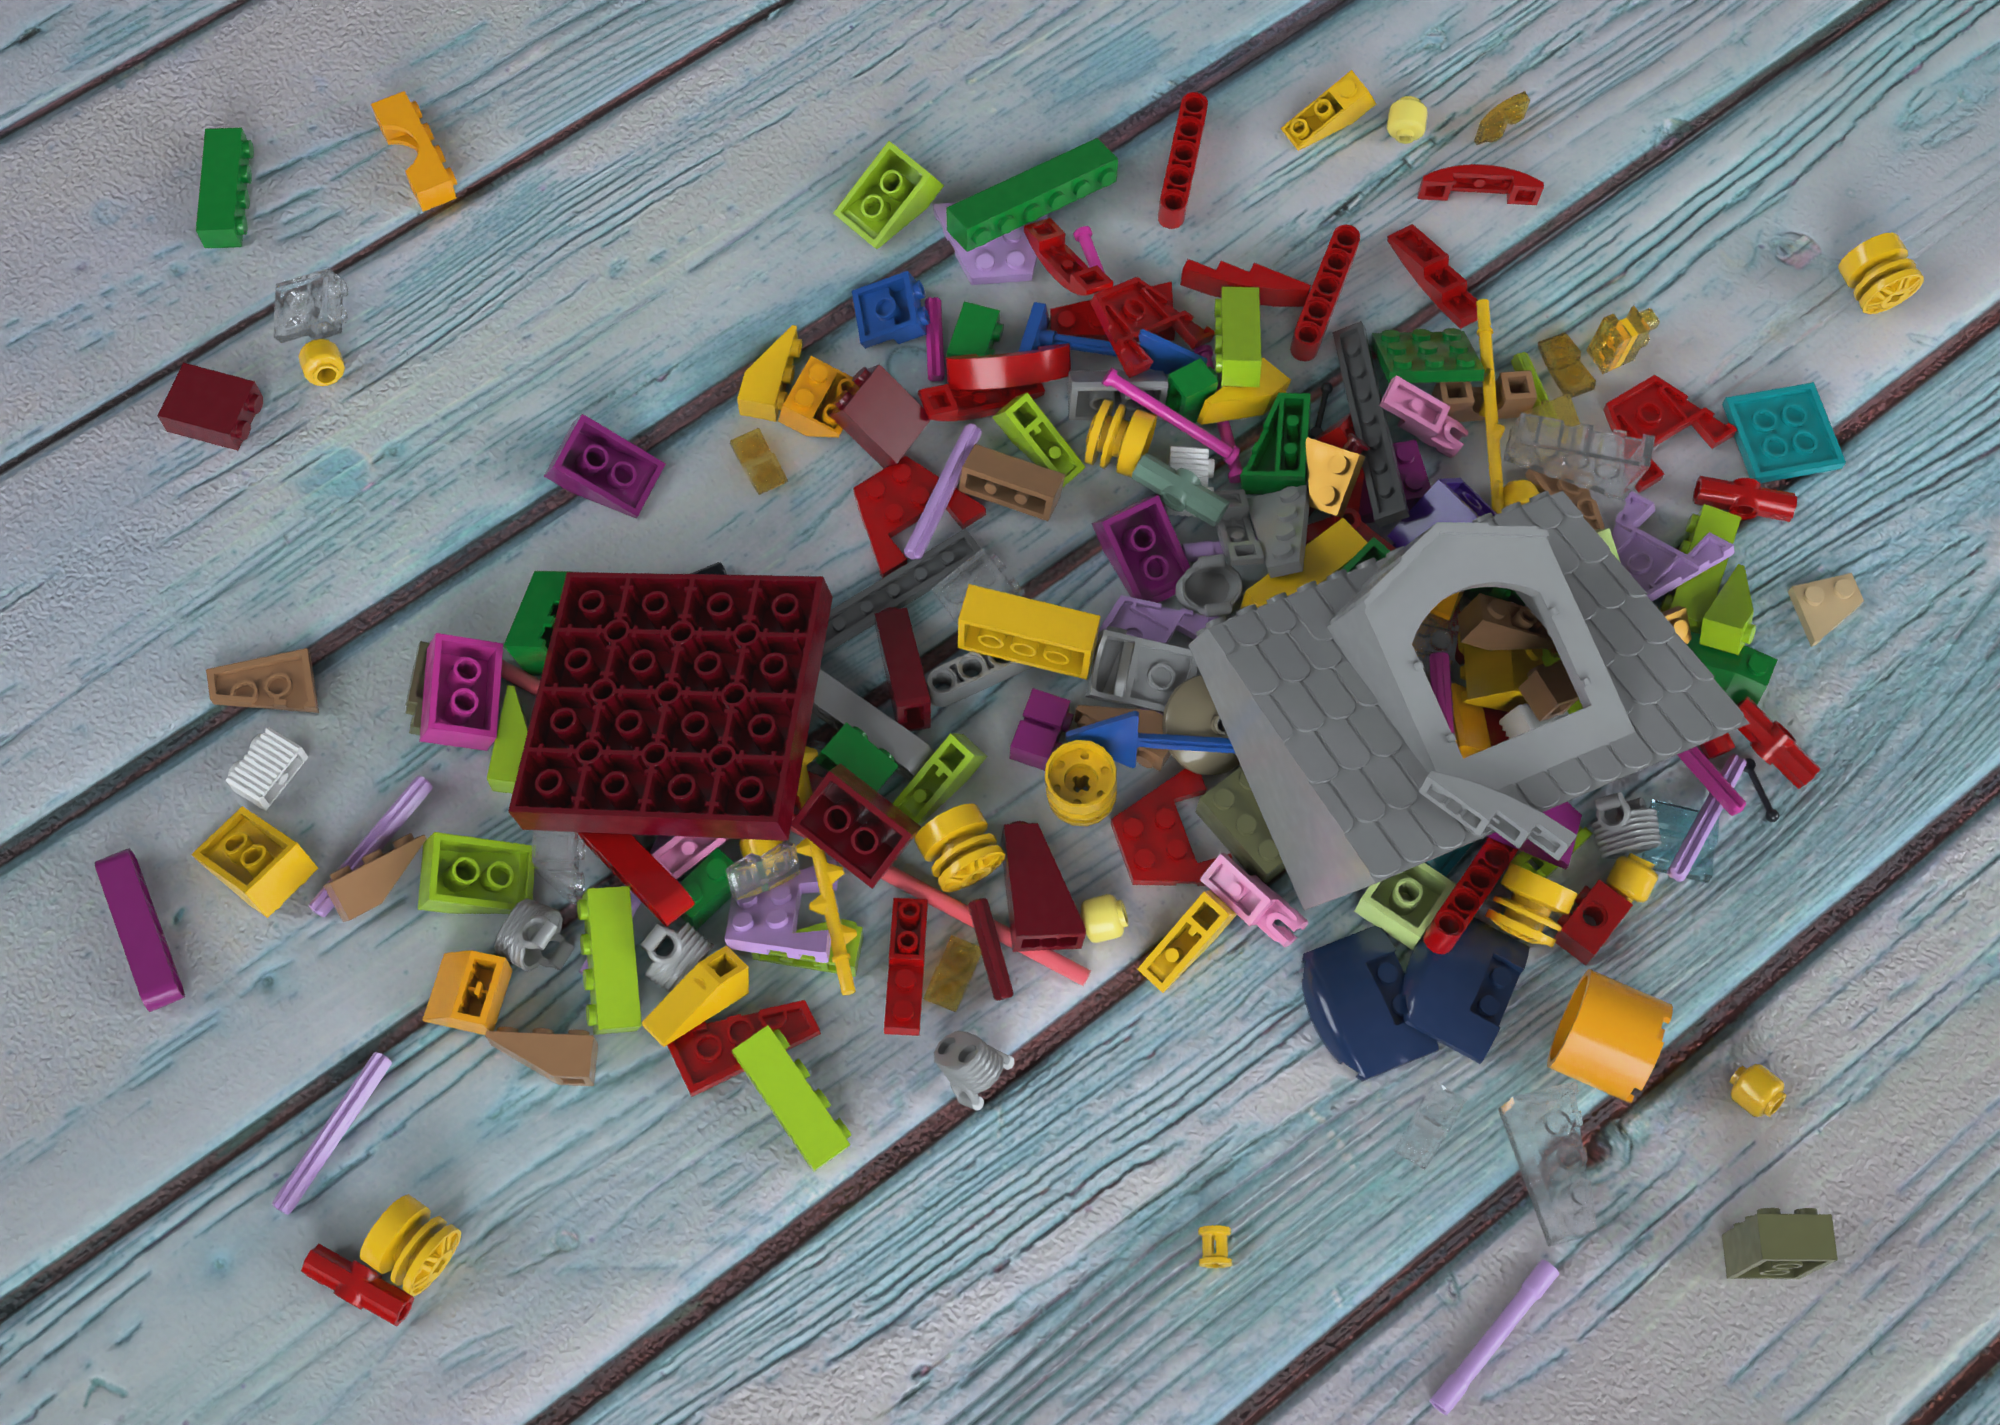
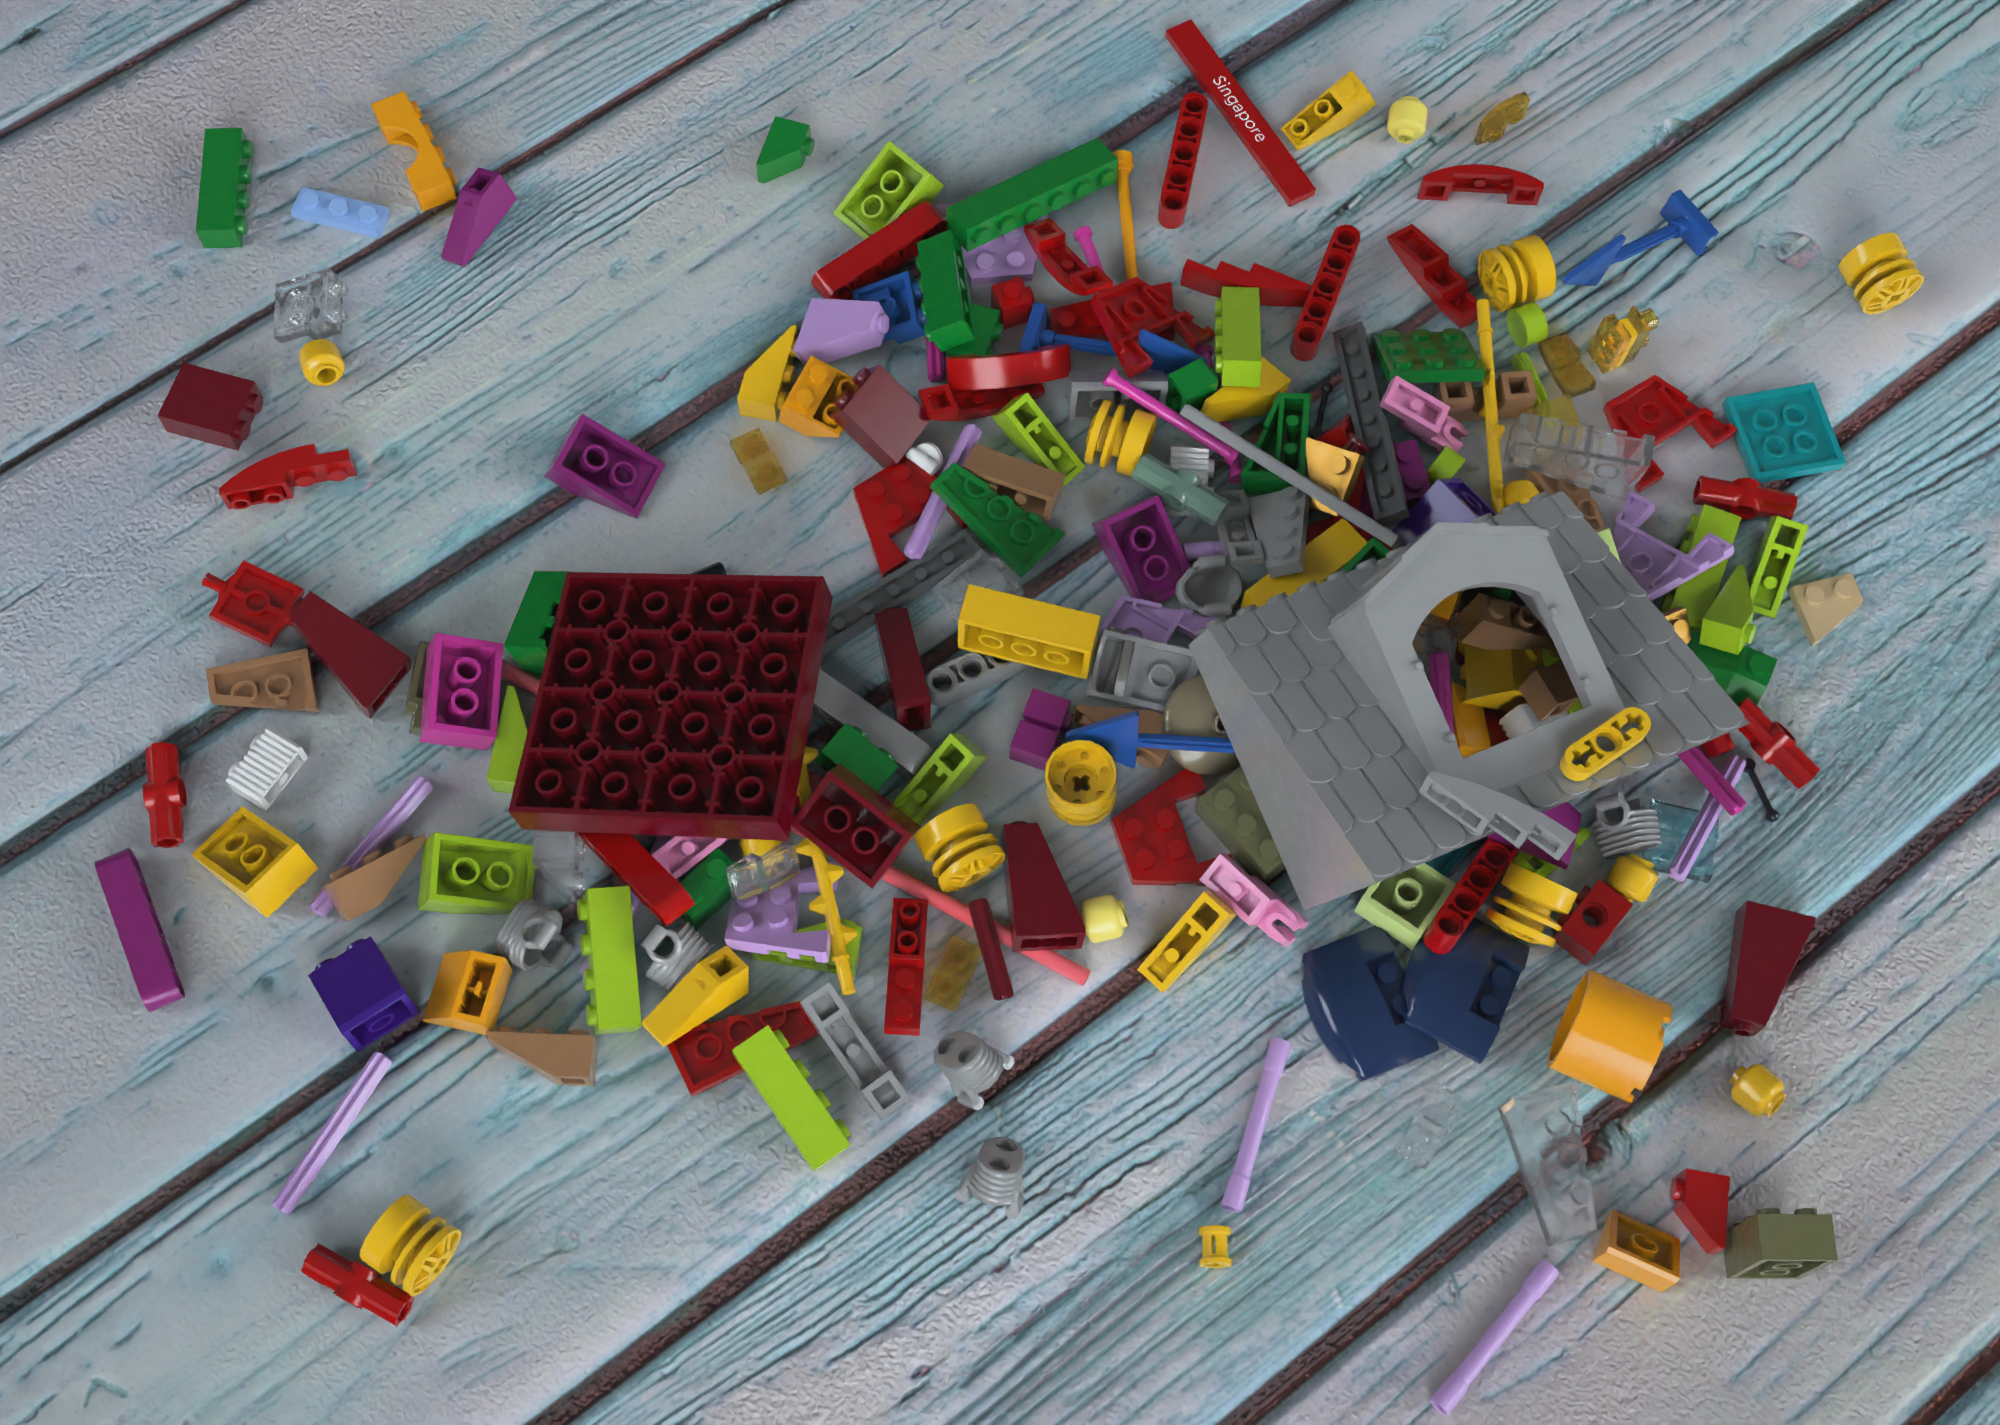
(164, 795): none -> red piece
(253, 602): none -> red plate
(275, 476): none -> red slope
(340, 212): none -> light blue plate
(353, 654): none -> dark red slope
(363, 993): none -> dark purple slope
(477, 212): none -> magenta slope
(784, 149): none -> green slope
(840, 329): none -> lavender slope
(853, 1051): none -> light grey slope
(879, 253): none -> red beam
(927, 457): none -> white plate
(945, 291): none -> green brick
(996, 1176): none -> light grey piece
(1006, 528): none -> green wing
(1013, 301): none -> red brick
(1125, 165): none -> light orange piece
(1240, 113): none -> red tile
(1240, 1177): none -> lavender piece
(1292, 477): none -> light grey tile
(1444, 465): none -> lime piece
(1517, 273): none -> yellow wheel
(1527, 324): none -> lime piece
(1599, 757): none -> yellow beam
(1639, 1252): none -> light orange slope
(1683, 221): none -> blue piece
(1702, 1206): none -> red slope
(1760, 963): none -> dark red slope
(1775, 563): none -> lime slope

